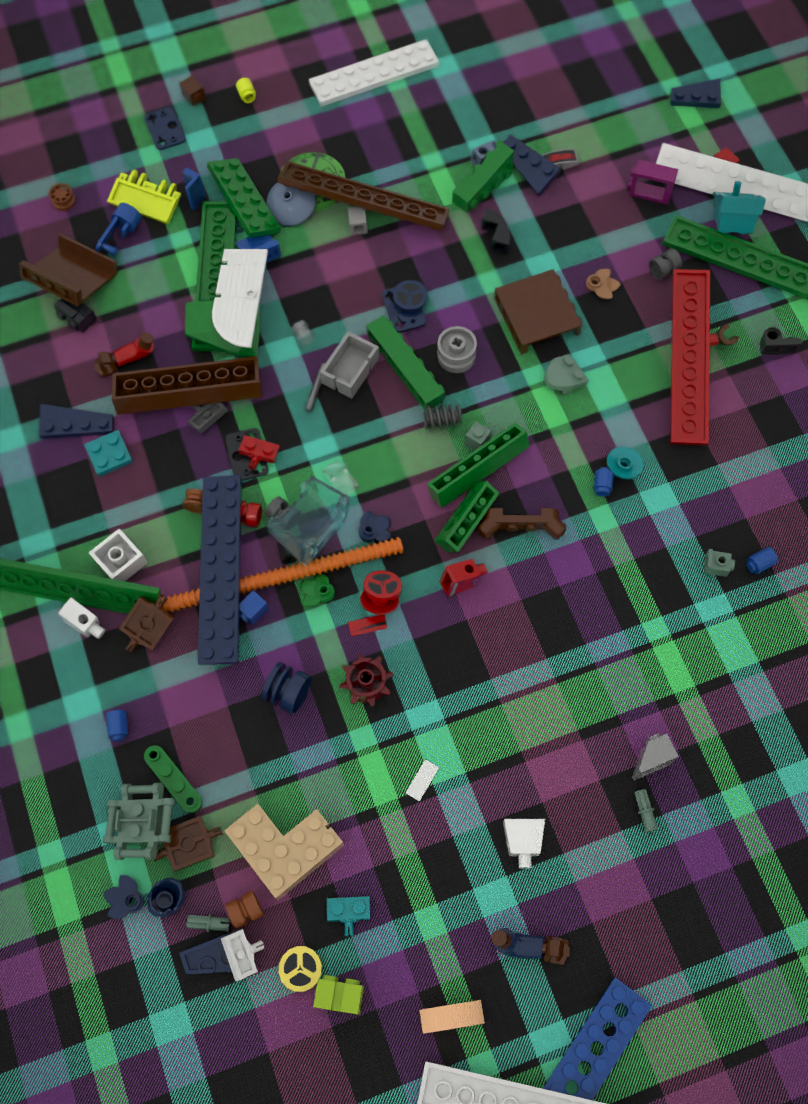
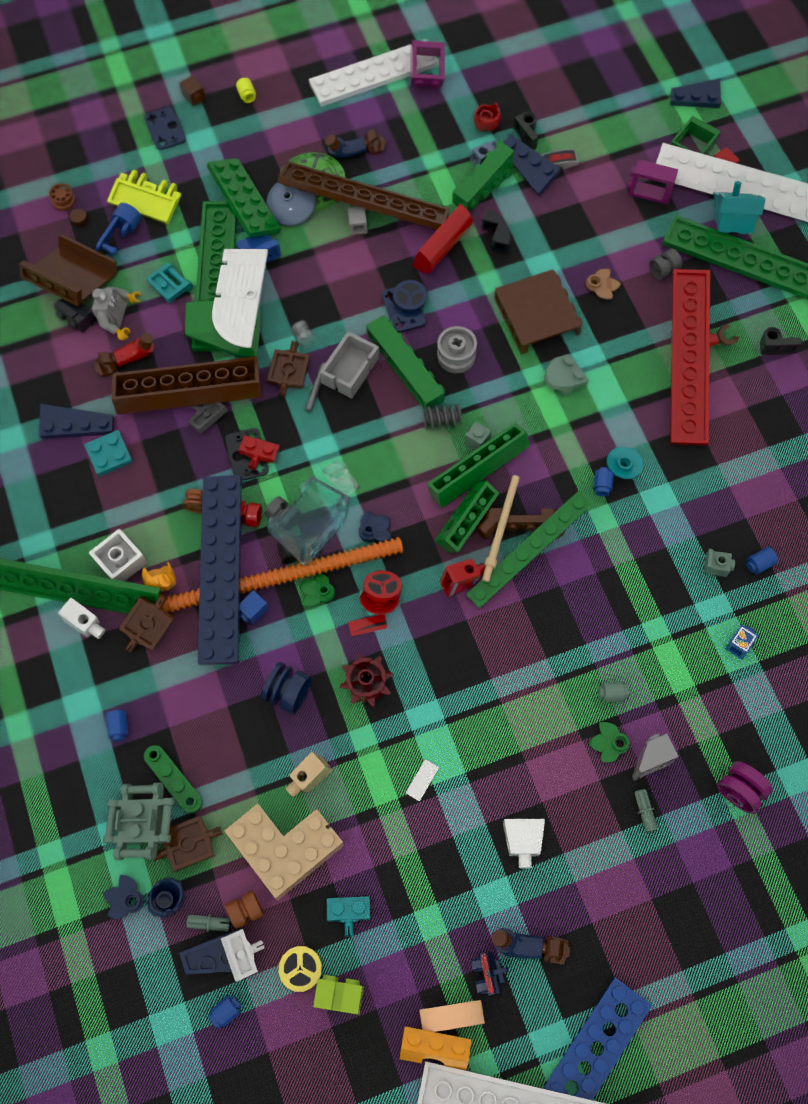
(78, 217): none -> reddish brown tile
(110, 308): none -> light grey torso
(161, 578): none -> light orange hair
(165, 286): none -> teal plate
(194, 187): blue panel -> none
(225, 1011): none -> blue brick
(288, 368): none -> reddish brown plate
(316, 771): none -> tan torso
(345, 149): none -> piece
(424, 1044): none -> light orange arch
(427, 48): none -> magenta window
(443, 240): none -> red brick
(487, 117): none -> red hair
(490, 562): none -> tan bar
(492, 972): none -> dark blue hips
(525, 128): none -> pearl dark grey plate
(529, 549): none -> green plate
(607, 740): none -> green plate
(613, 692): none -> sand green brick
(694, 127): none -> green window
(742, 641): none -> blue brick
(744, 787): none -> magenta wheel

